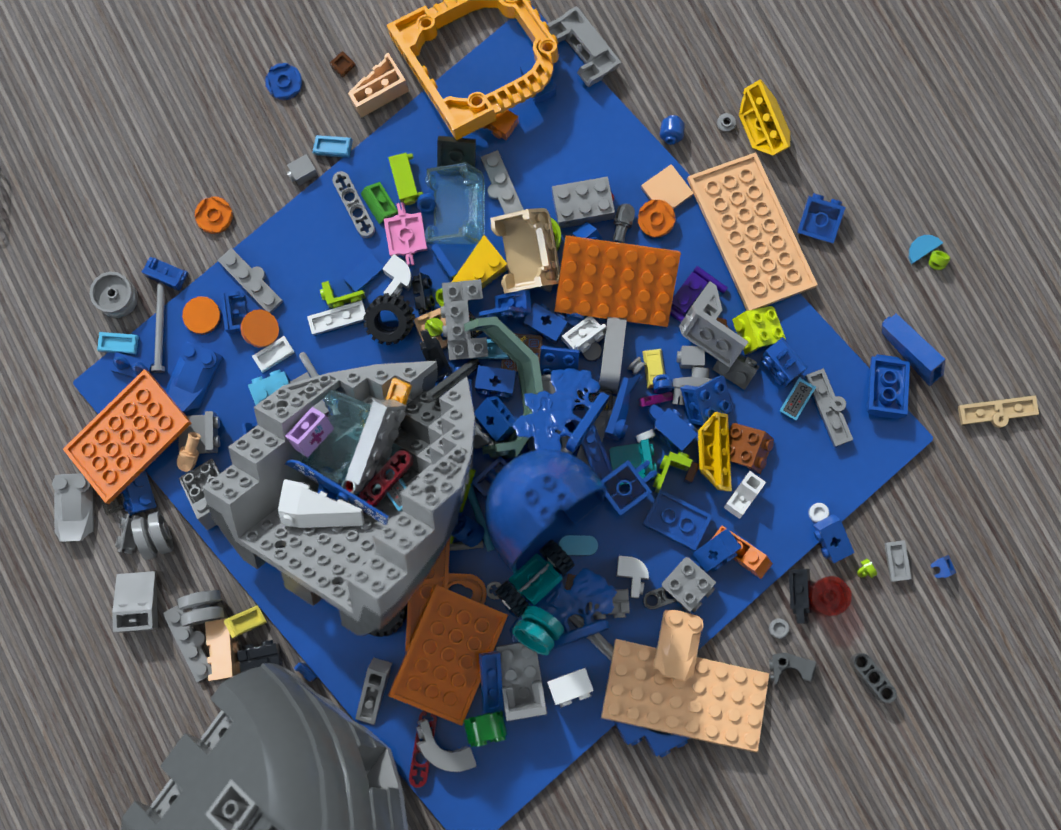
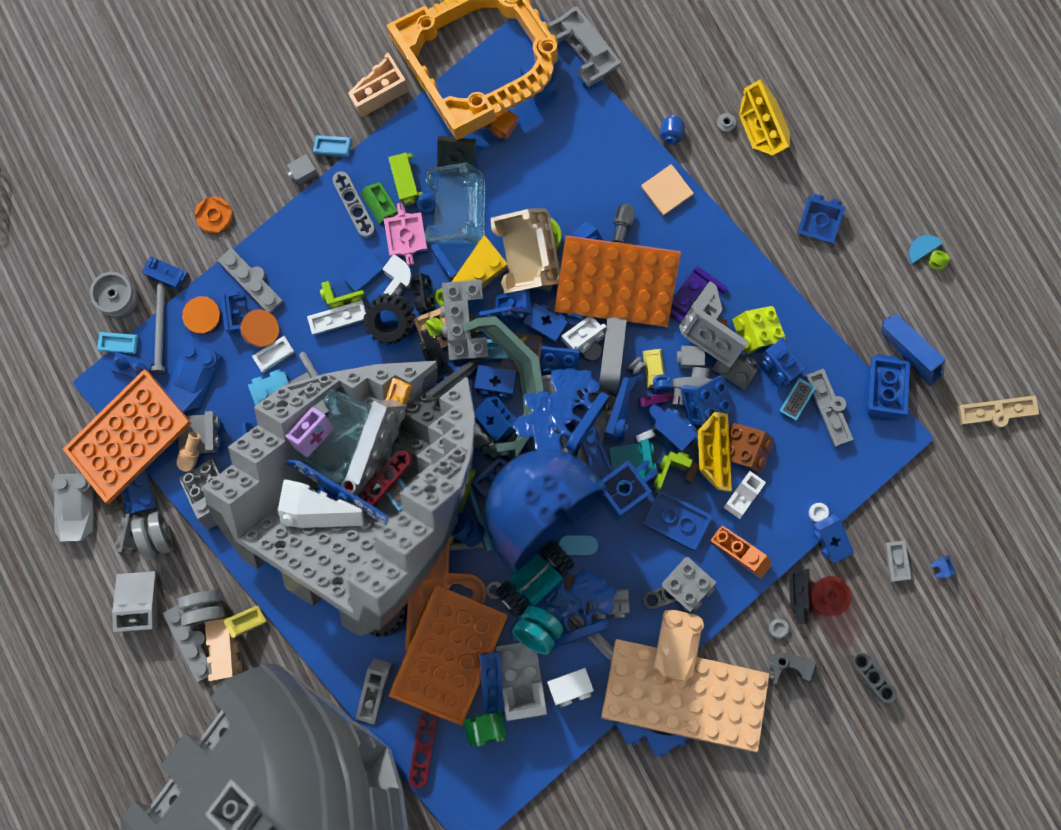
(254, 657): black brick -> none
(283, 81): blue tile -> none
(307, 673): blue tile -> none
(342, 64): reddish brown tile -> none
(453, 761): light grey arch -> none
(501, 185): light grey hinge -> none
(583, 202): light grey piece -> none
(635, 569): white brick -> none
(656, 218): orange tile -> none
(716, 550): blue brick -> none
(752, 232): light nougat plate -> none
(866, 569): lime tile -> none

